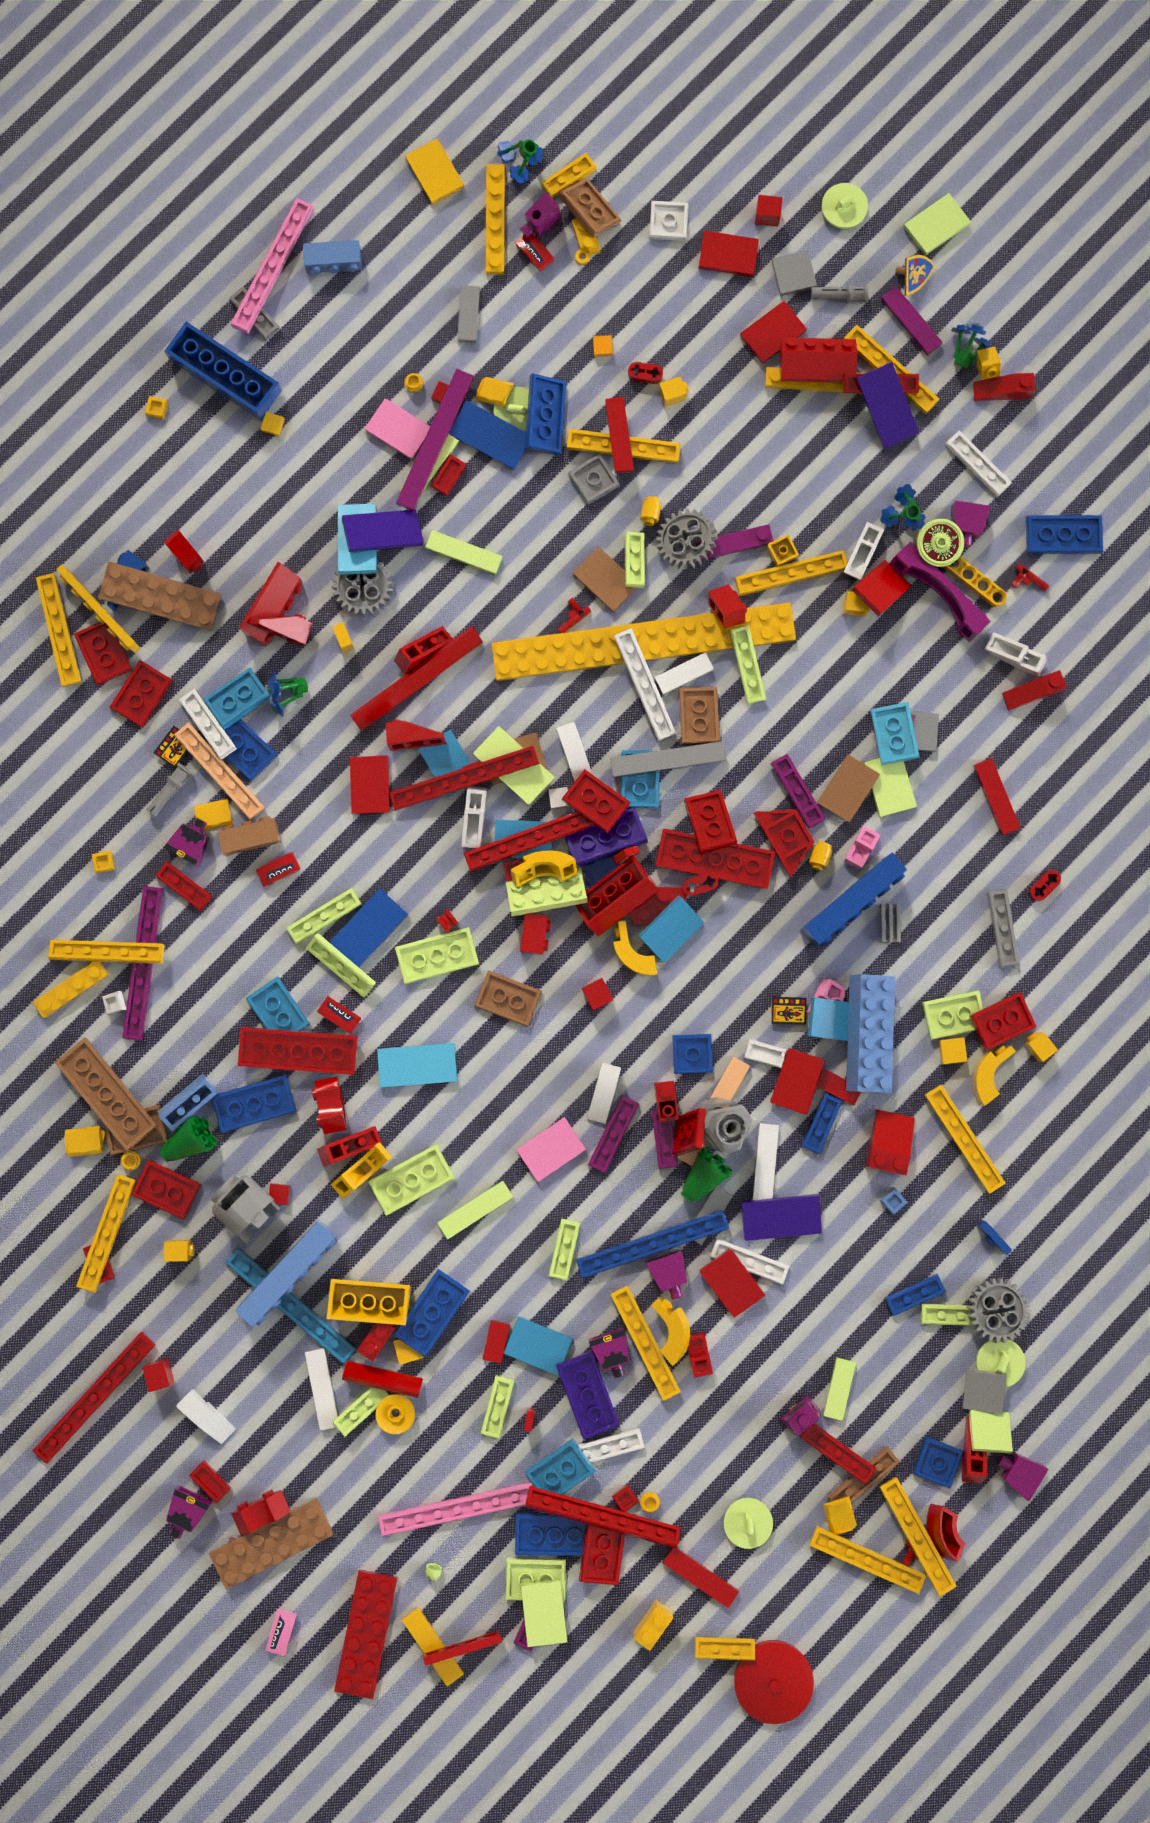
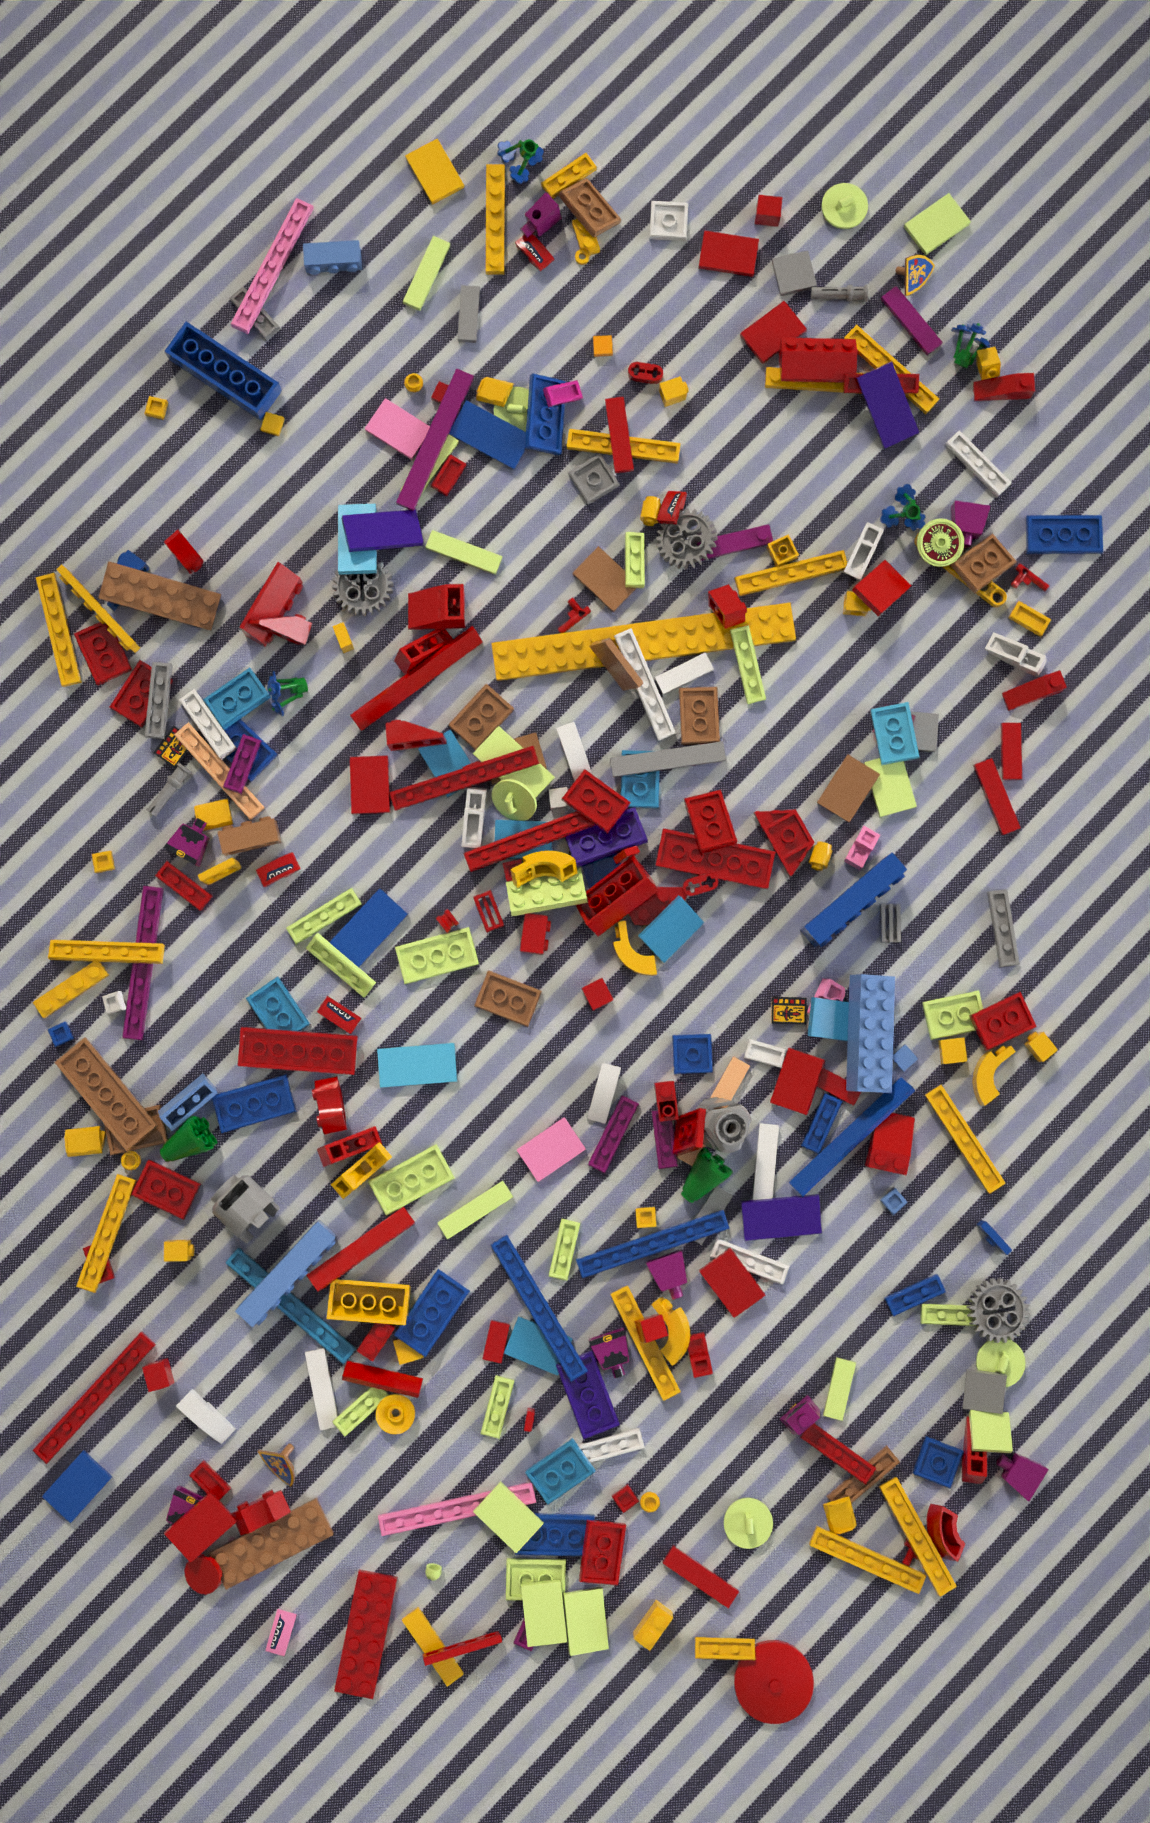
(60, 1034): none -> blue tile
(77, 1486): none -> blue tile
(158, 700): none -> light grey tile
(200, 1526): none -> red tile
(203, 1574): none -> red tile
(219, 871): none -> yellow tile
(242, 764): none -> magenta tile
(279, 1193): red tile -> none
(280, 1464): none -> shield
(360, 1249): none -> red tile
(426, 273): none -> yellowish green tile
(437, 608): none -> red slope
(481, 717): none -> medium nougat tile
(494, 926): none -> red tile
(508, 1517): none -> yellowish green tile
(514, 800): none -> yellowish green shield
(539, 1308): none -> blue tile
(562, 393): none -> dark pink tile
(585, 1621): none -> yellowish green tile
(602, 1517): red tile -> none
(616, 664): none -> medium nougat tile
(645, 1217): none -> yellow plate
(651, 1328): none -> red piece
(671, 506): none -> red slope
(797, 791): magenta plate -> none
(851, 1137): none -> blue tile
(904, 1057): none -> medium blue tile
(968, 616): magenta arch -> none
(983, 563): none -> medium nougat tile
(1011, 751): none -> red tile
(1029, 618): none -> yellow tile
(1047, 888): red beam -> none

